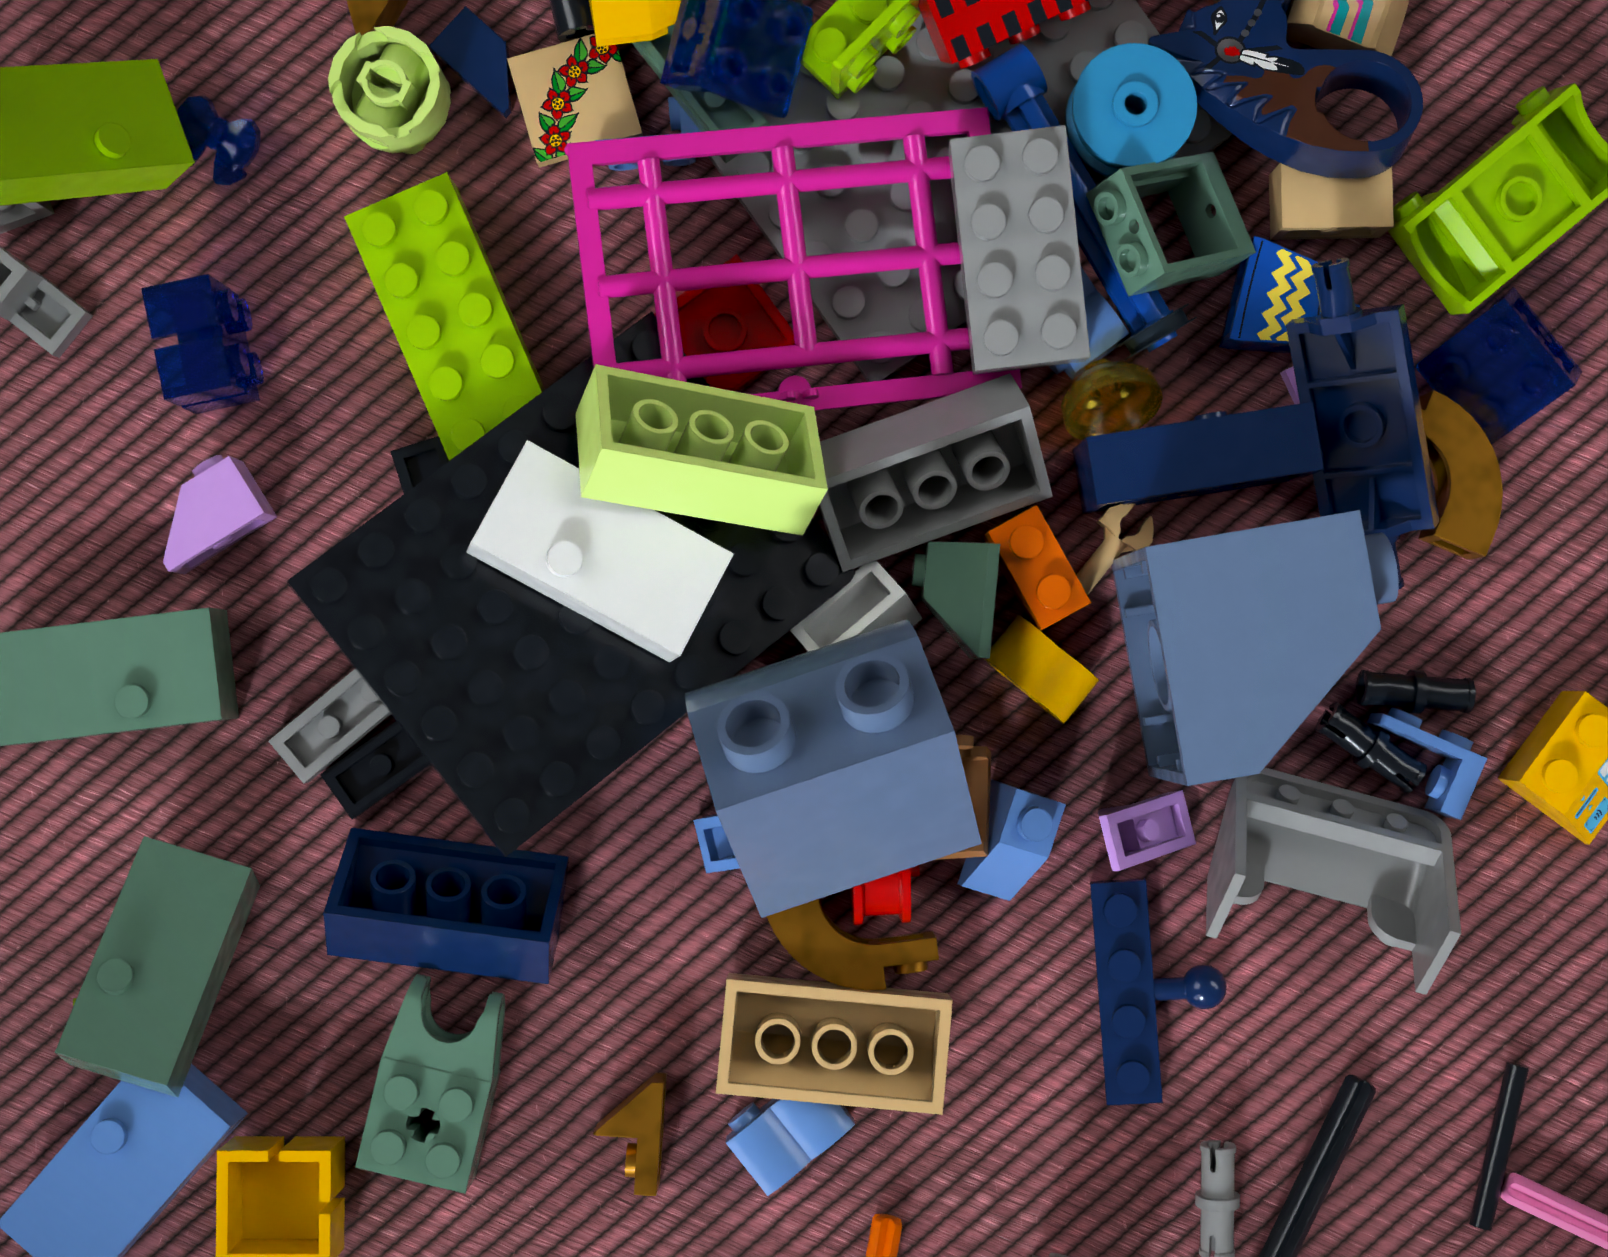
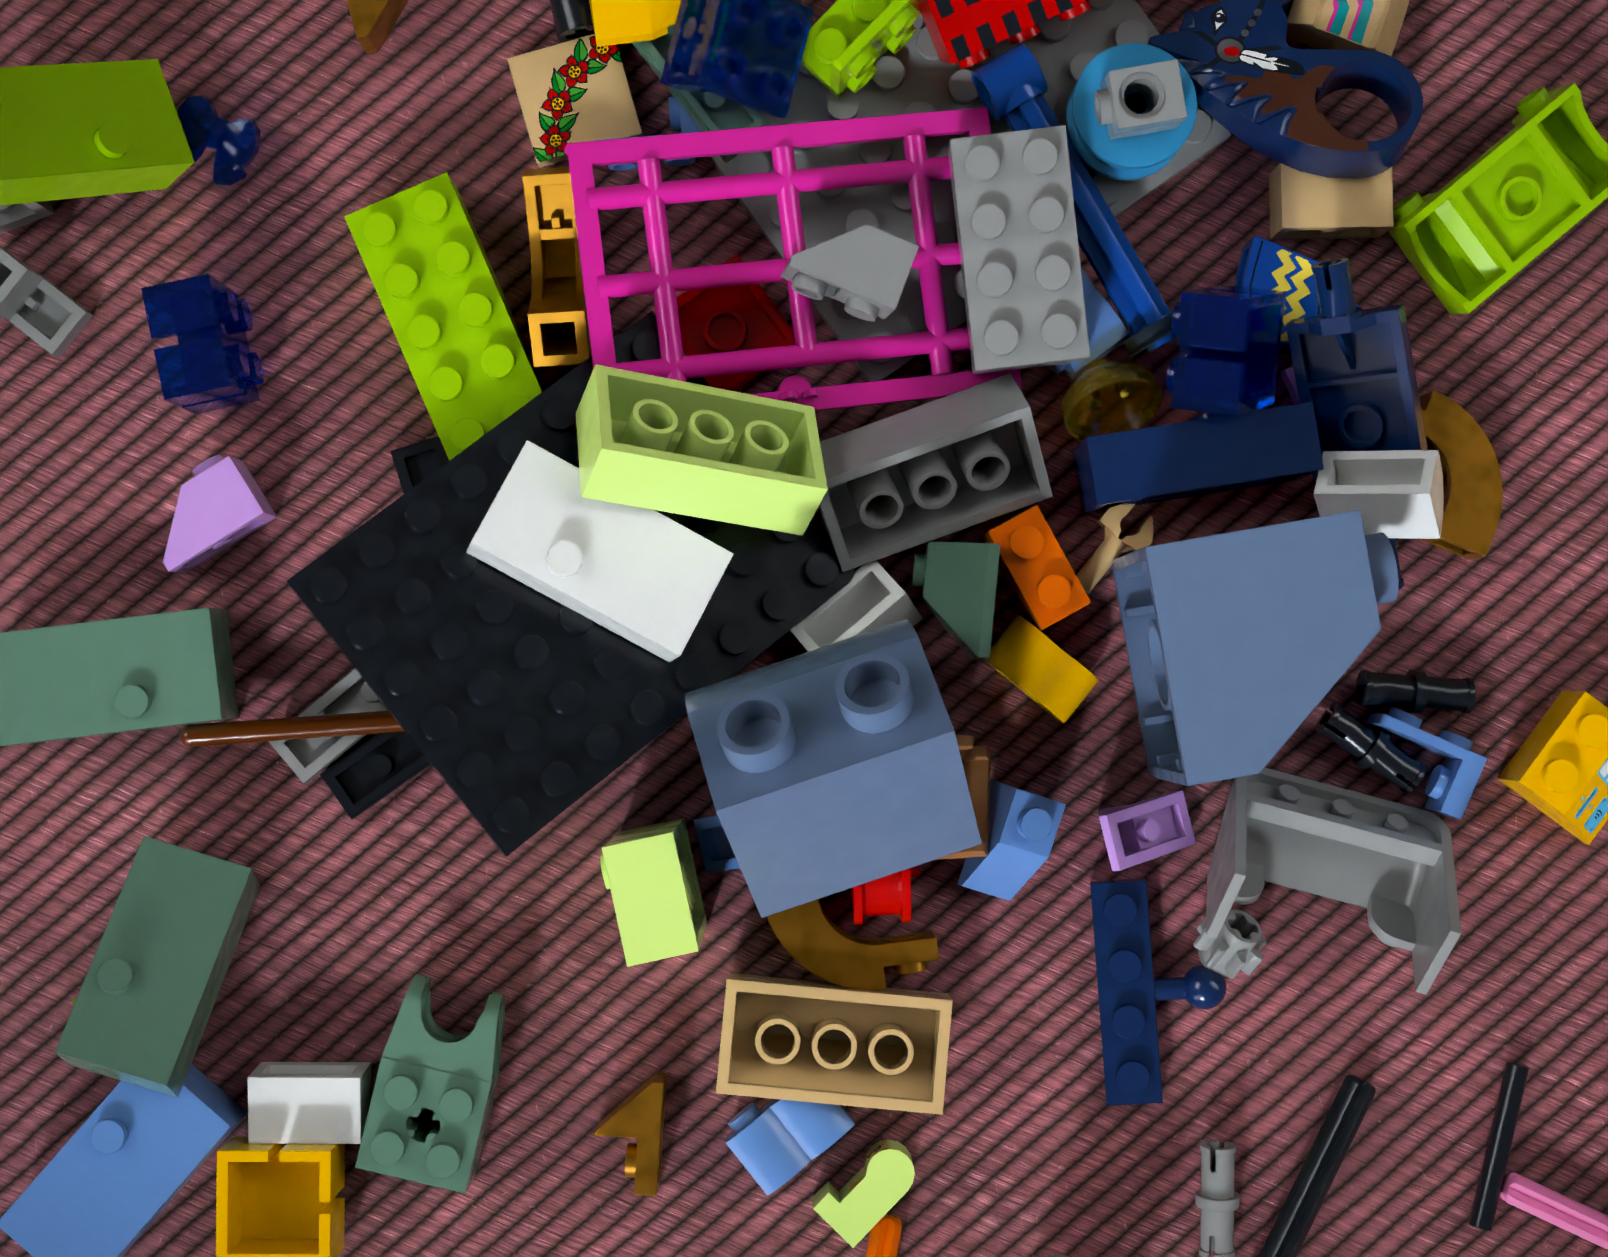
(289, 728): none -> reddish brown piece
(308, 1102): none -> white brick
(389, 90): yellowish green brick -> none
(446, 906): dark blue slope -> none
(477, 58): dark blue tile -> none
(557, 294): none -> pearl gold arch
(654, 891): none -> yellowish green brick
(856, 268): none -> light grey slope
(869, 1193): none -> yellowish green leg
(1163, 87): none -> light grey brick
(1193, 187): sand green window -> none
(1226, 349): none -> clear blue piece
(1235, 947): none -> light grey gear
(1392, 489): none -> white brick
(1501, 366): clear blue bracket -> none

